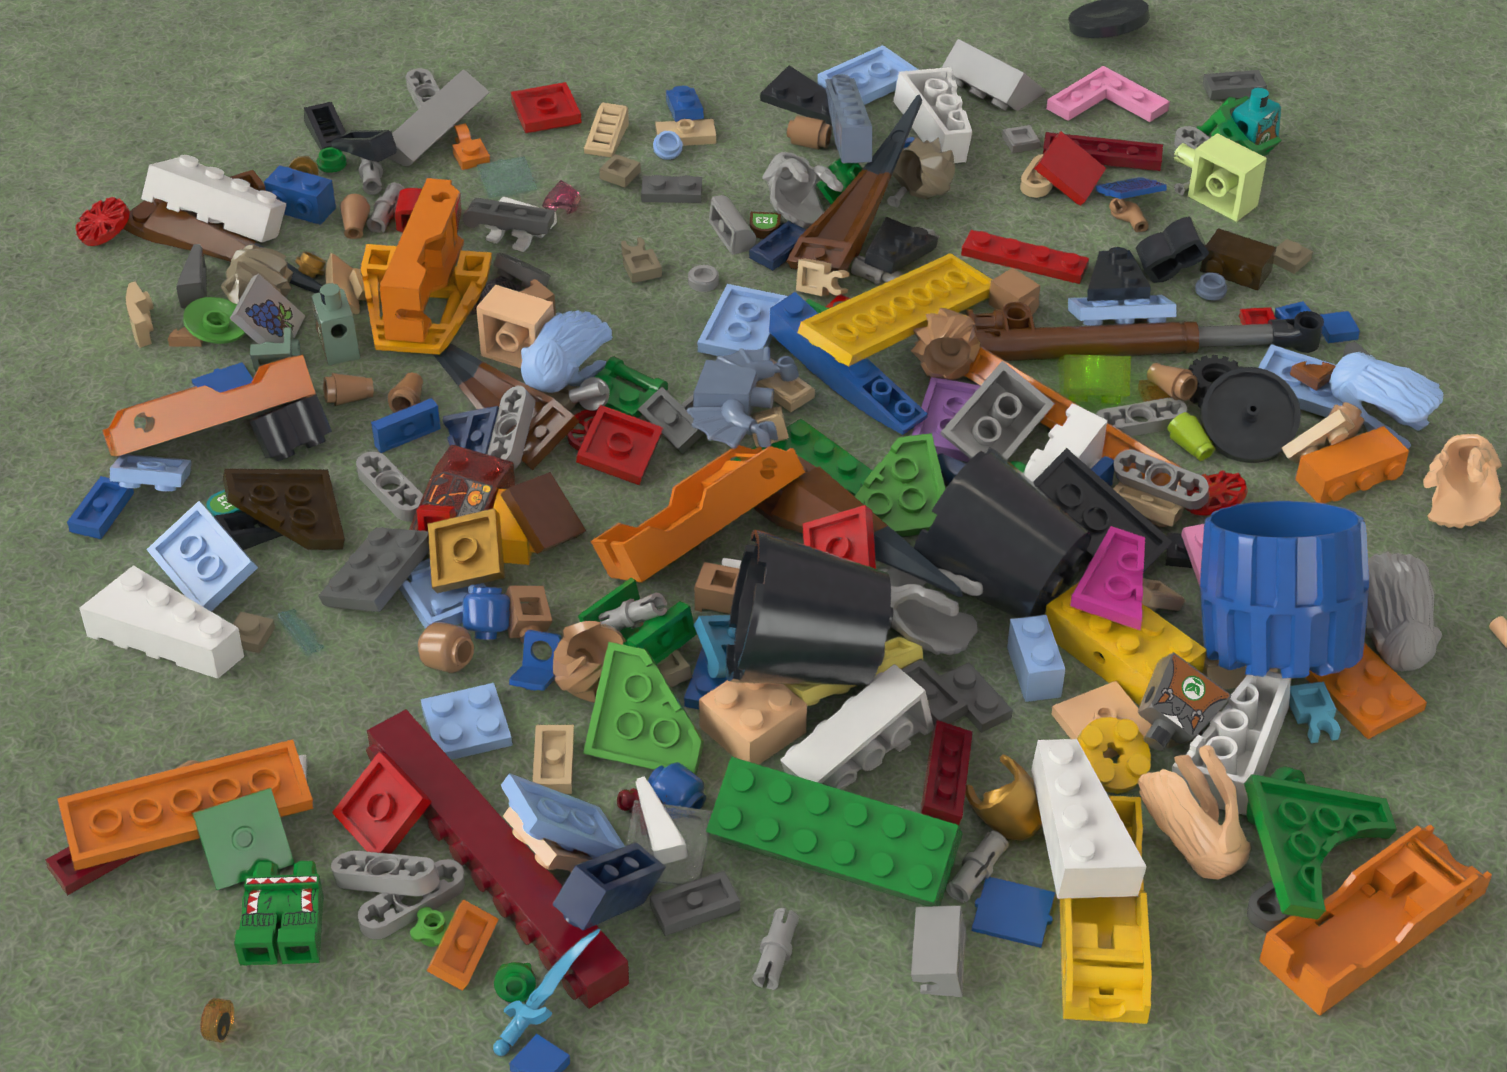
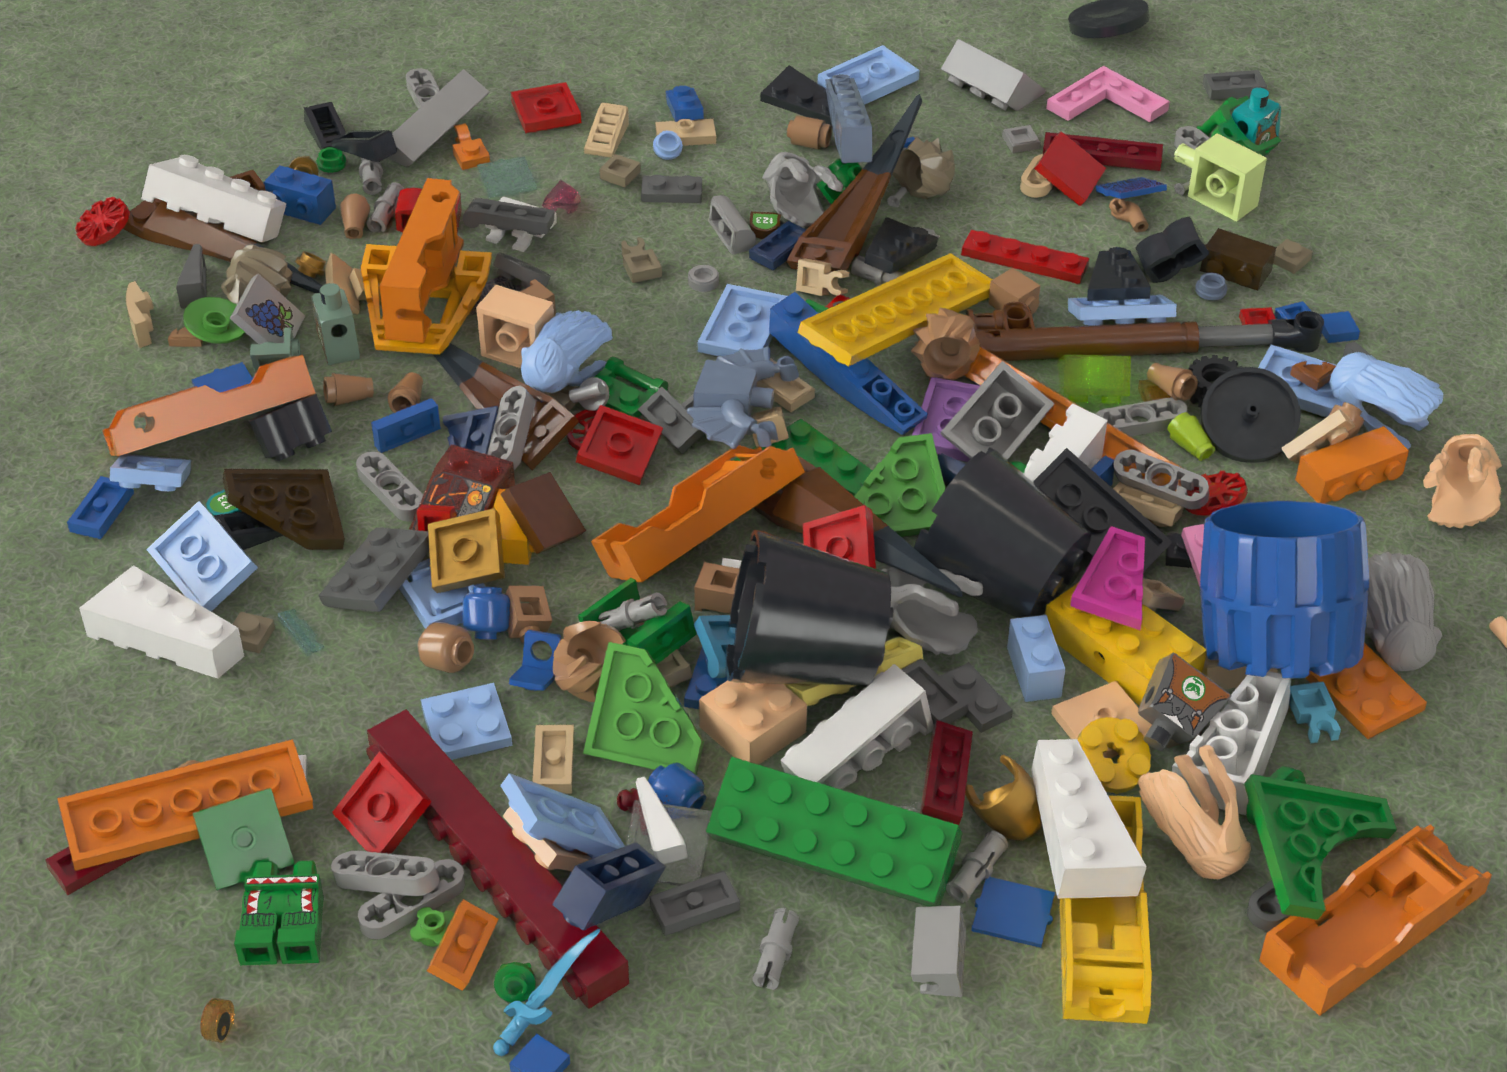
(940, 109): white wedge -> none

